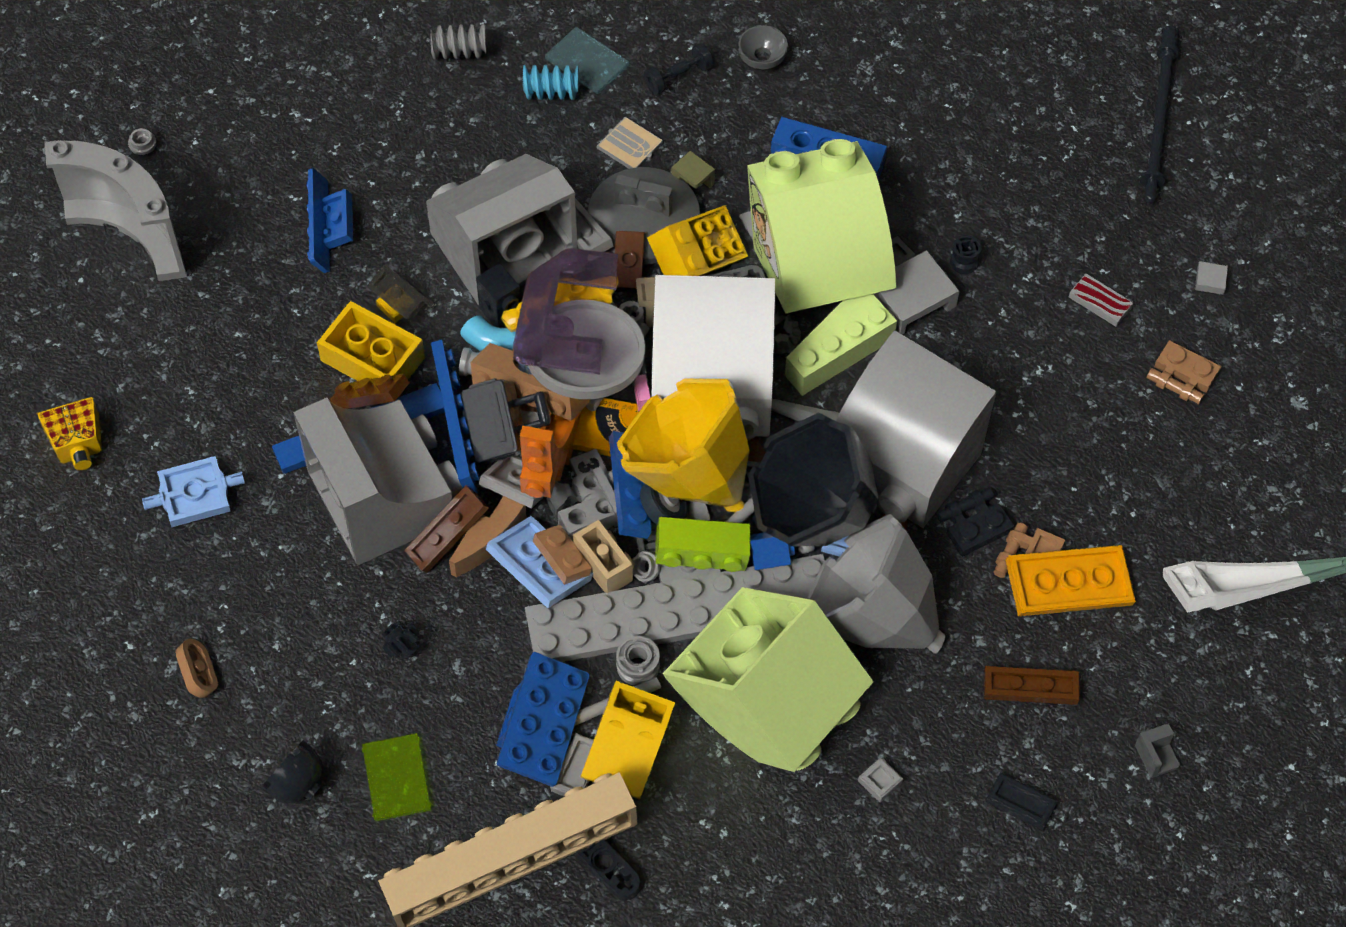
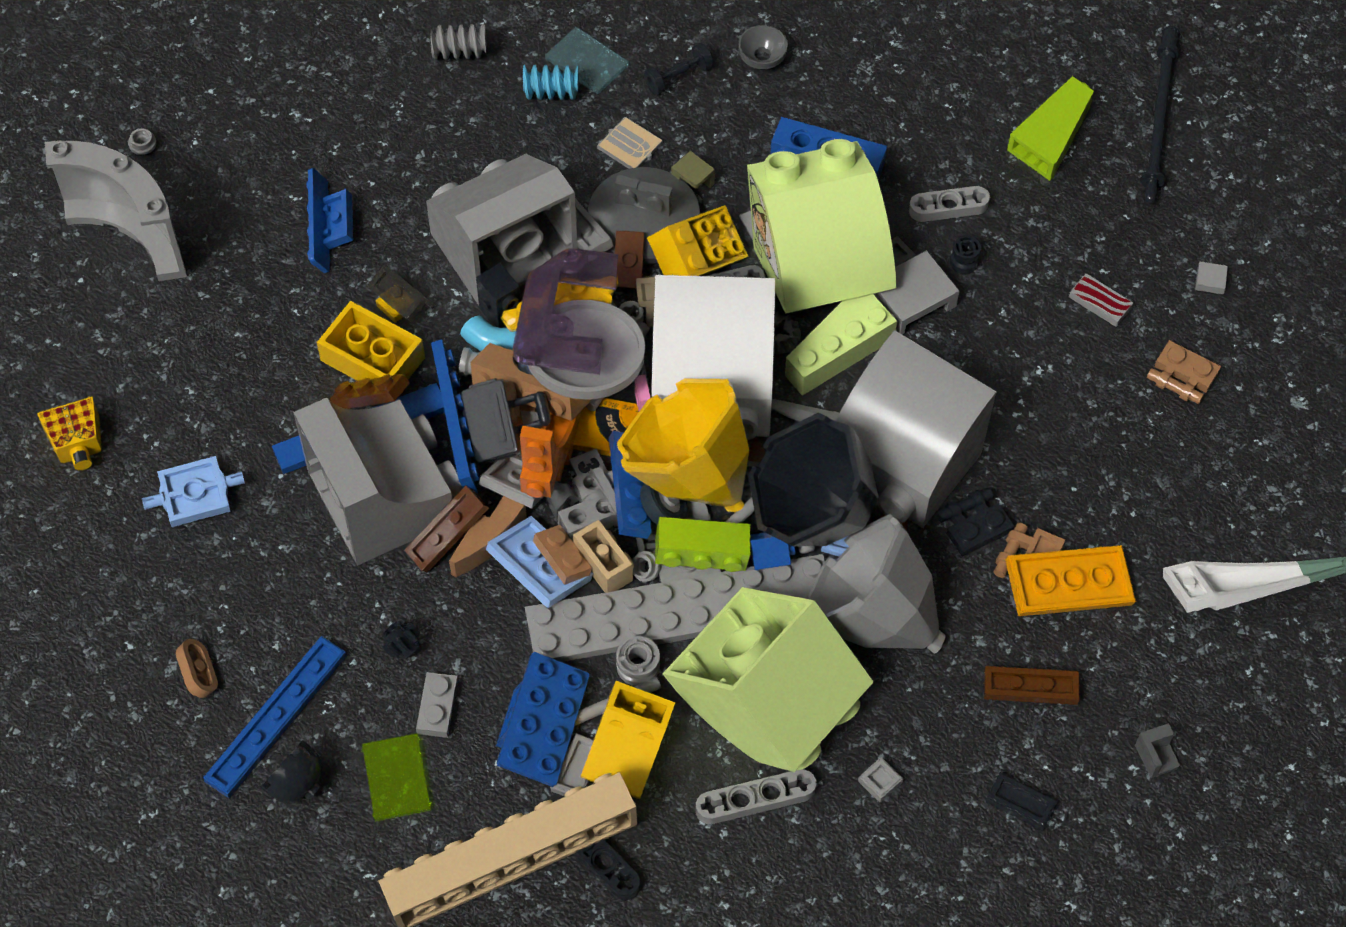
(274, 717): none -> blue tile
(437, 704): none -> light grey plate
(753, 791): none -> light grey beam
(941, 212): none -> light grey beam
(1051, 128): none -> lime slope

